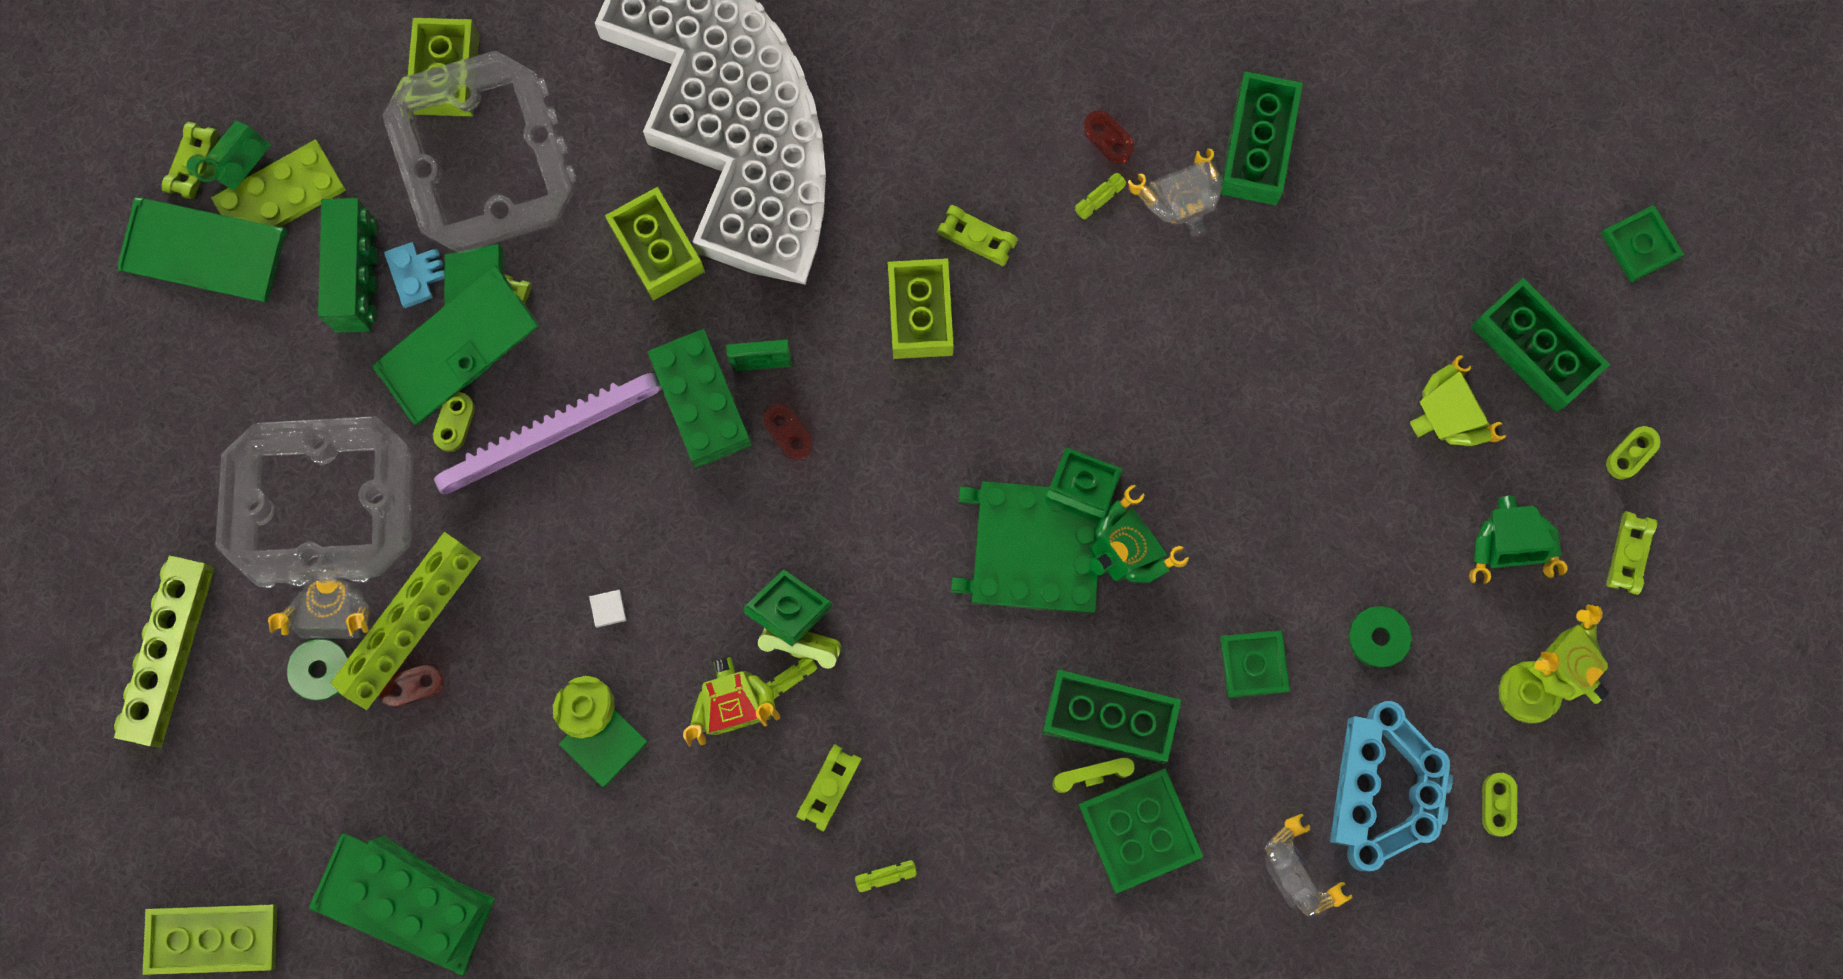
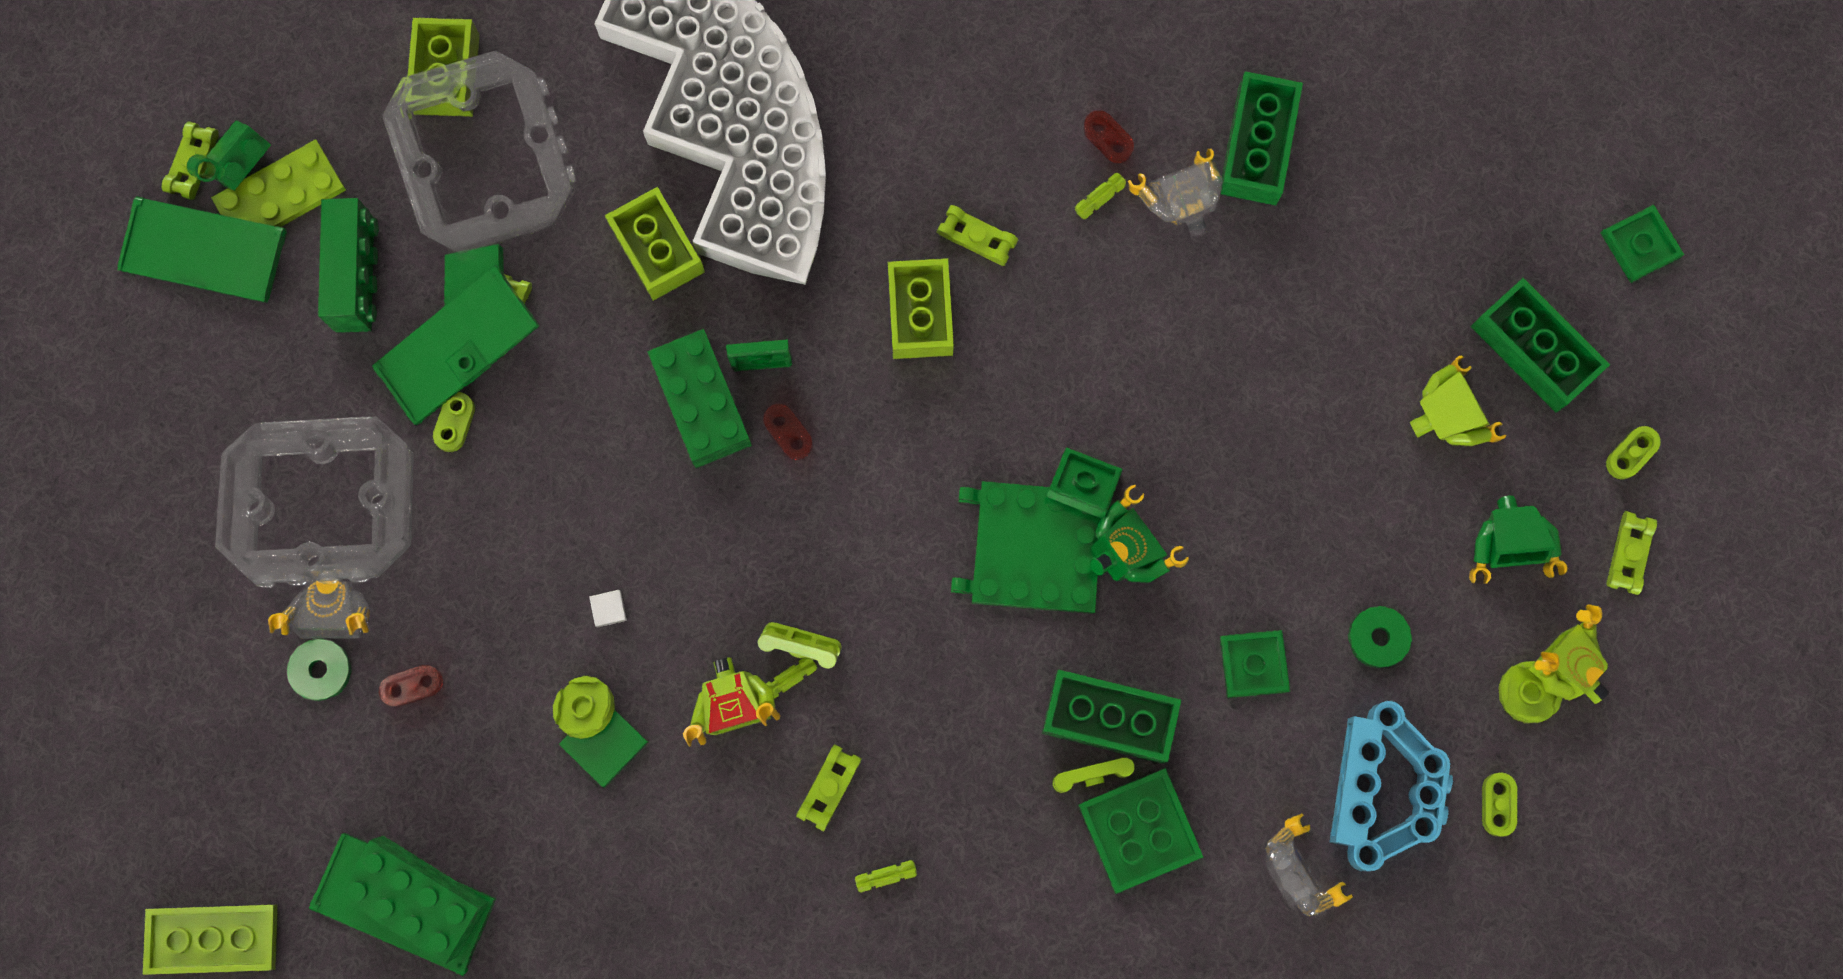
(171, 667): lime brick -> none
(405, 621): lime brick -> none
(414, 273): medium azure hinge -> none
(546, 433): lavender gear -> none
(787, 607): green tile -> none

